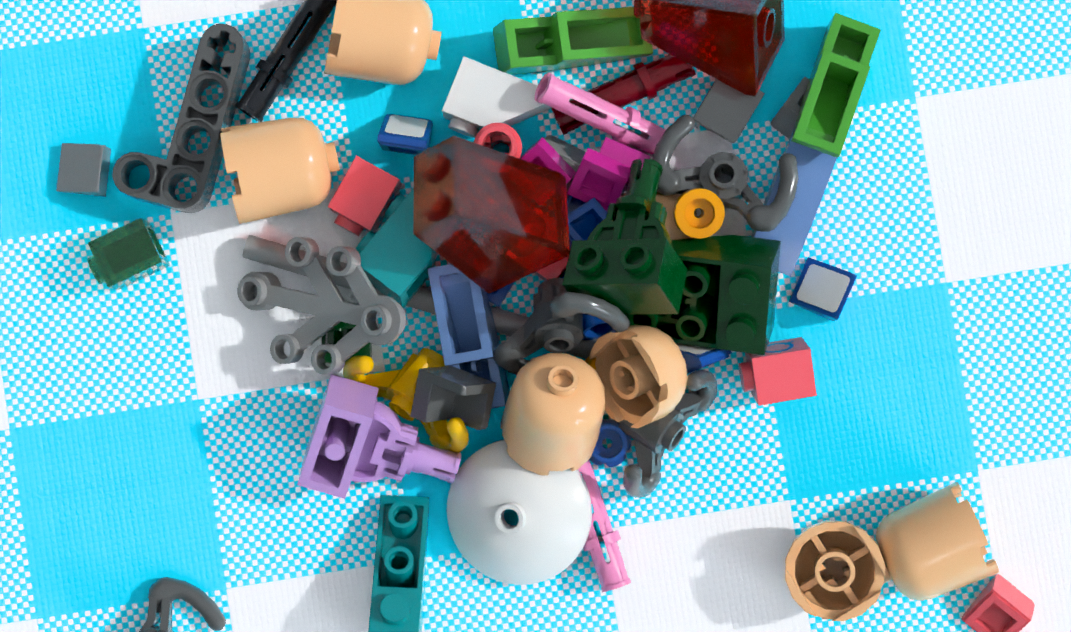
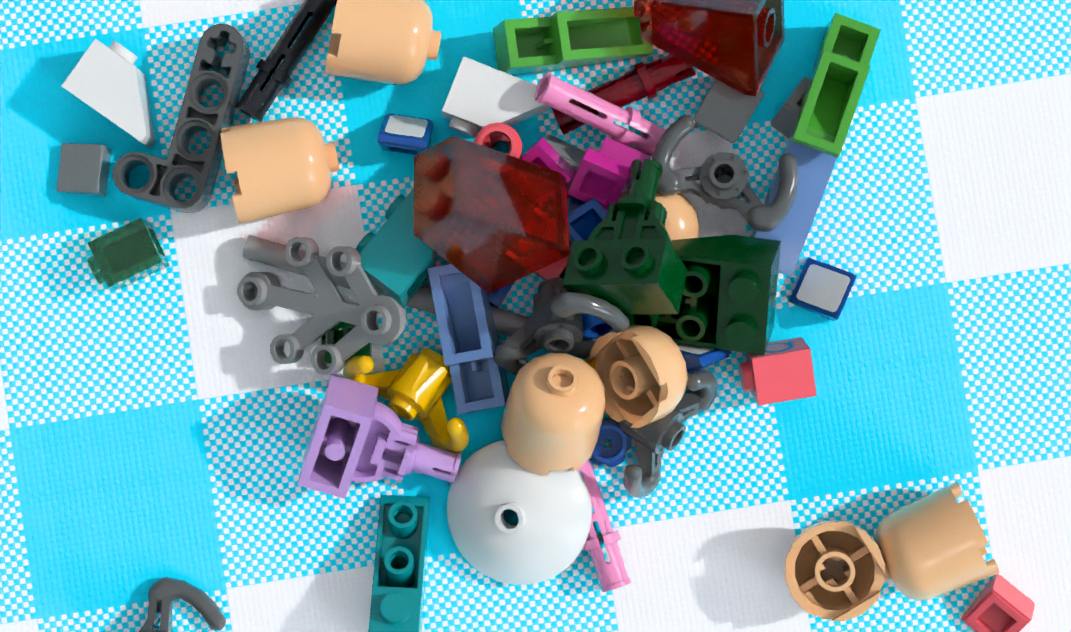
(114, 88): none -> white slope
(363, 197): coral brick -> none
(452, 393): dark grey panel -> none
(711, 213): light orange tile -> none

